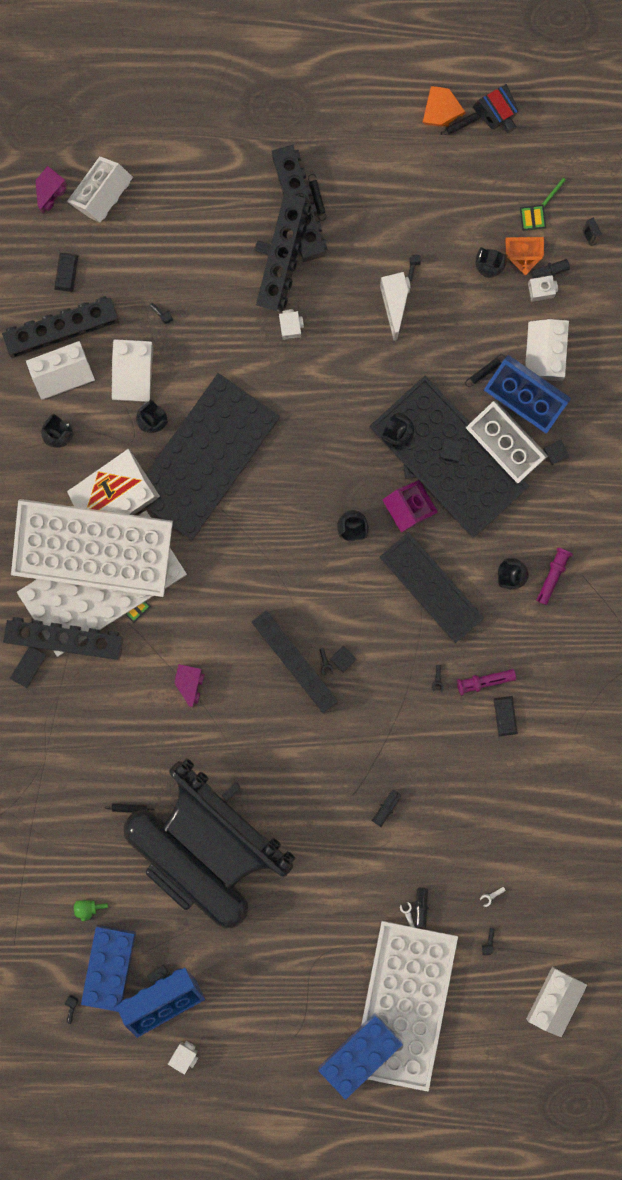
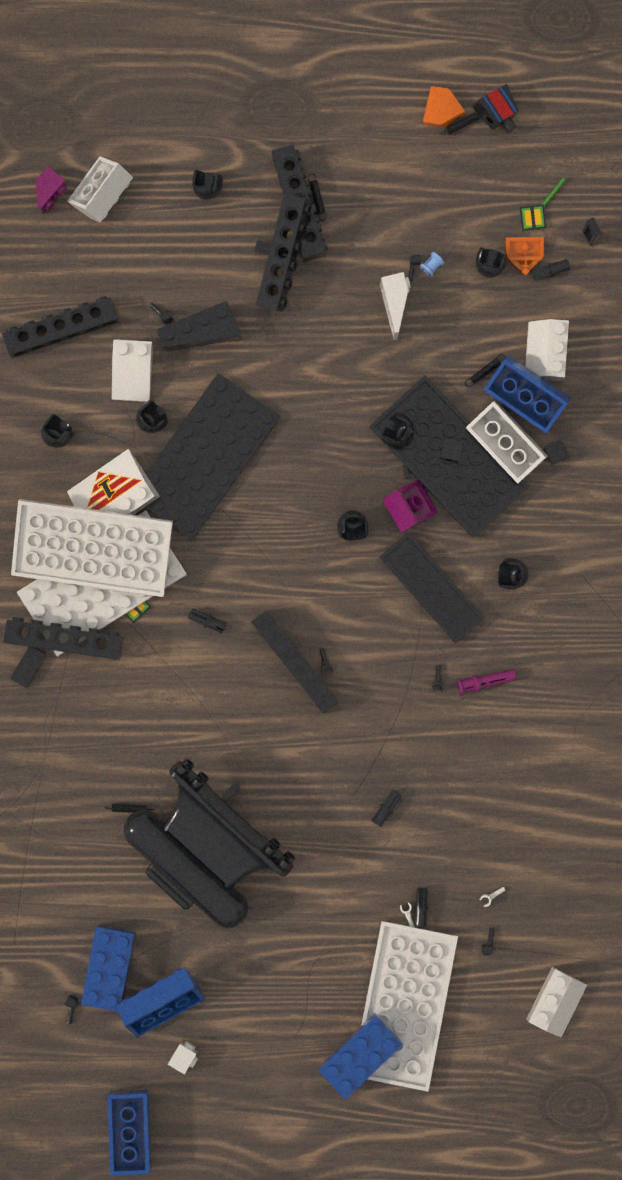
(60, 370): white slope -> none
(66, 272): black tile -> none
(85, 909): bright green piece -> none
(129, 1132): none -> blue brick
(158, 974): black plate -> none
(187, 682): magenta slope -> none
(200, 329): none -> black wedge
(207, 184): none -> black hair
(207, 620): none -> black axle
(290, 324): white brick -> none
(343, 659): black tile -> none
(432, 264): none -> light blue bush
(505, 716): black tile -> none
(542, 288): white brick -> none
(557, 567): magenta pin -> none

